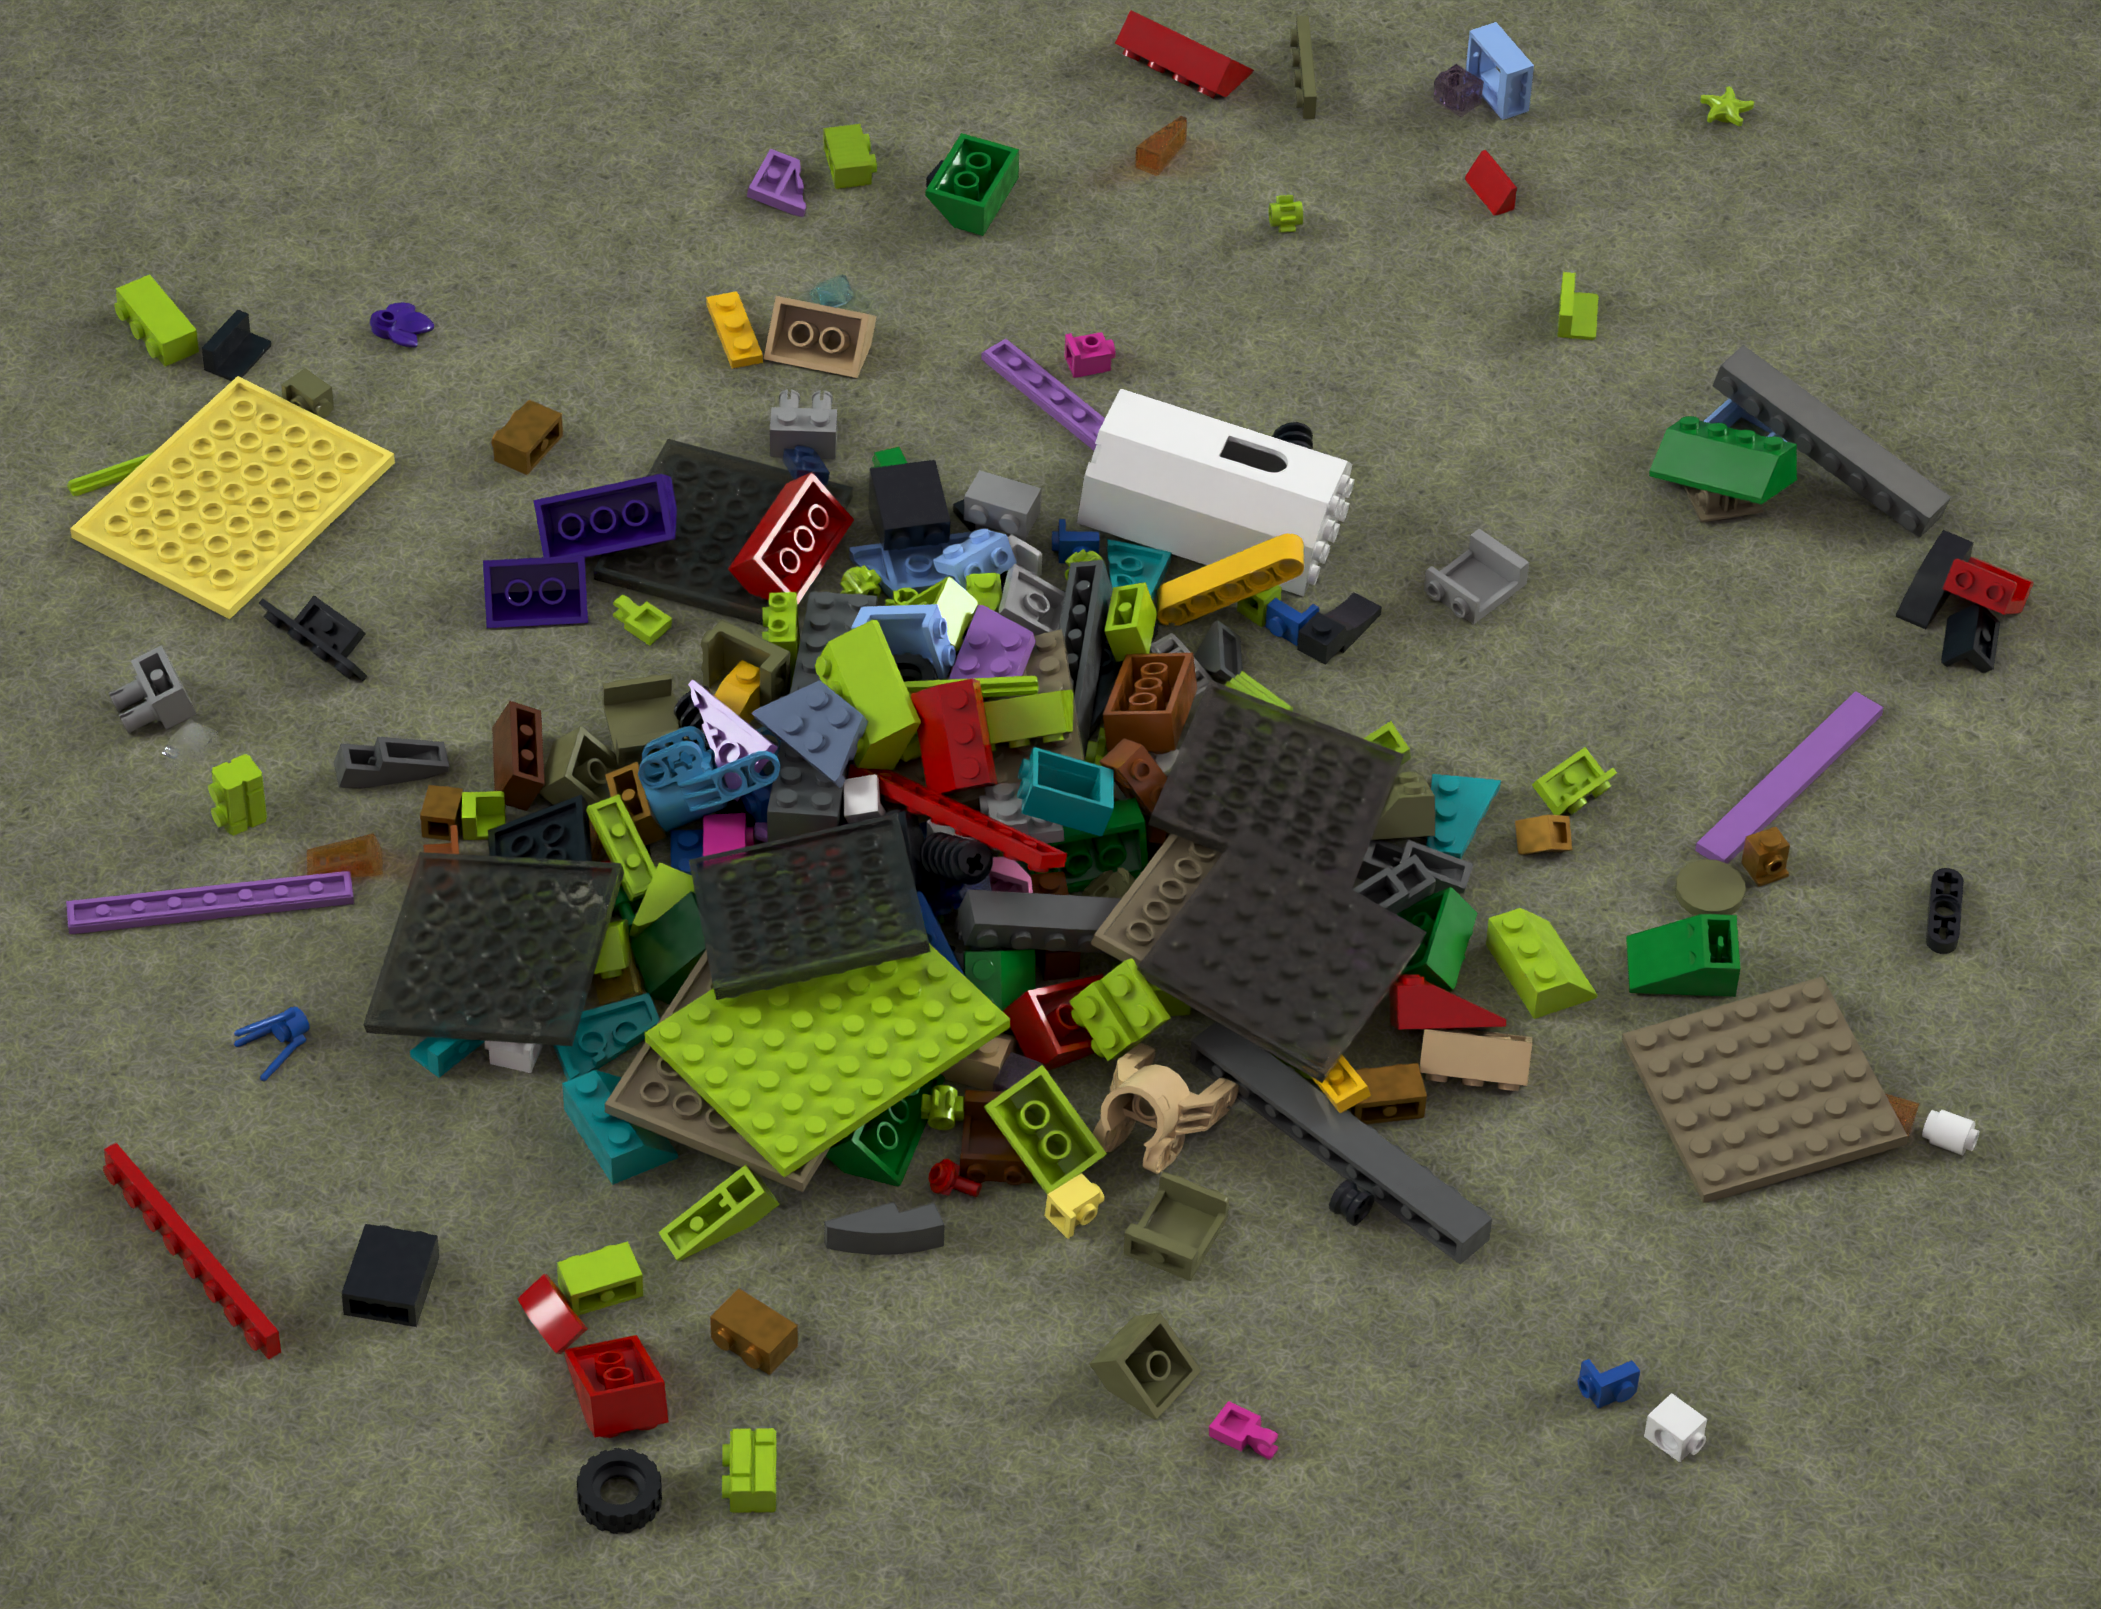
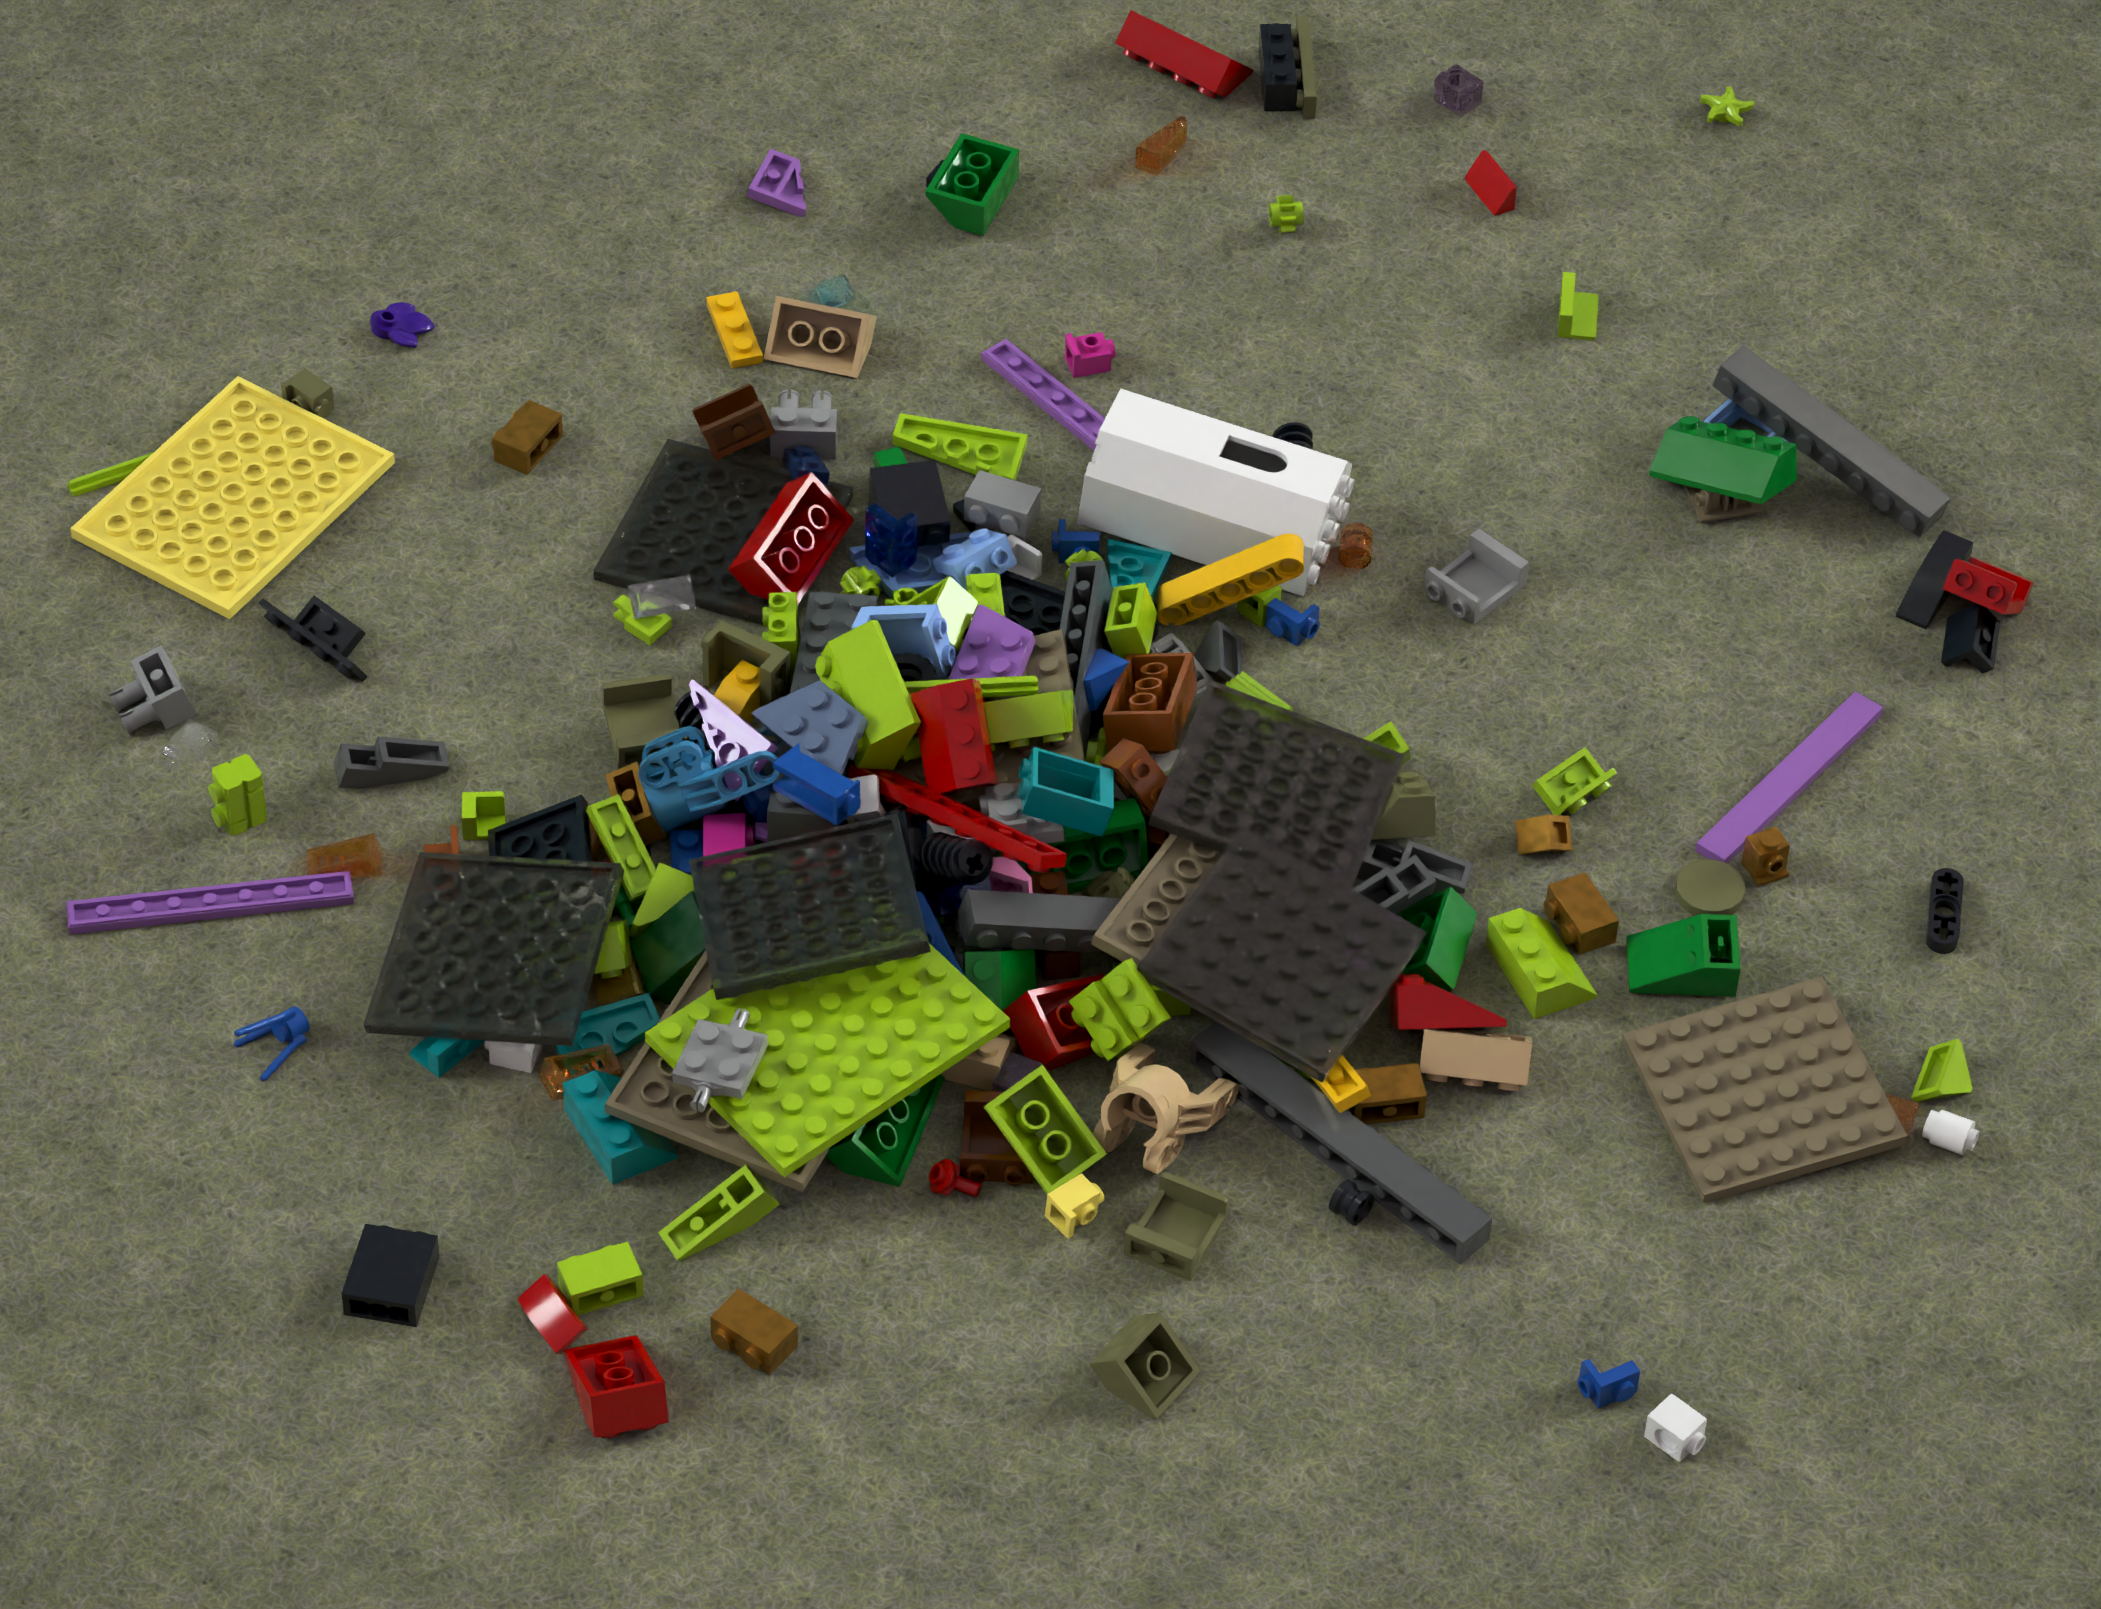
(156, 320): lime brick -> none
(196, 1256): red plate -> none
(233, 348): black panel -> none
(440, 810): pearl gold brick -> none
(518, 755): reddish brown brick -> none
(535, 591): dark purple slope -> none
(557, 1068): none -> clear orange slope
(578, 767): olive slope -> none
(608, 518): dark purple slope -> none
(619, 1516): black tyre -> none
(661, 596): none -> clear slope
(720, 1059): none -> light grey plate
(733, 421): none -> reddish brown panel
(752, 1470): lime brick -> none
(816, 786): none -> blue window
(849, 156): lime brick -> none
(886, 1230): dark grey slope -> none
(890, 541): none -> clear blue bracket
(942, 1107): lime gear -> none
(962, 444): none -> lime wing
(1031, 601): light grey plate -> none
(1101, 676): none -> blue slope
(1242, 1427): dark pink plate -> none
(1277, 67): none -> black brick
(1337, 629): black slope -> none
(1355, 546): none -> clear orange wheel
(1458, 810): teal wing -> none
(1507, 90): light blue window -> none
(1581, 913): none -> pearl gold brick
(1943, 1073): none -> lime slope

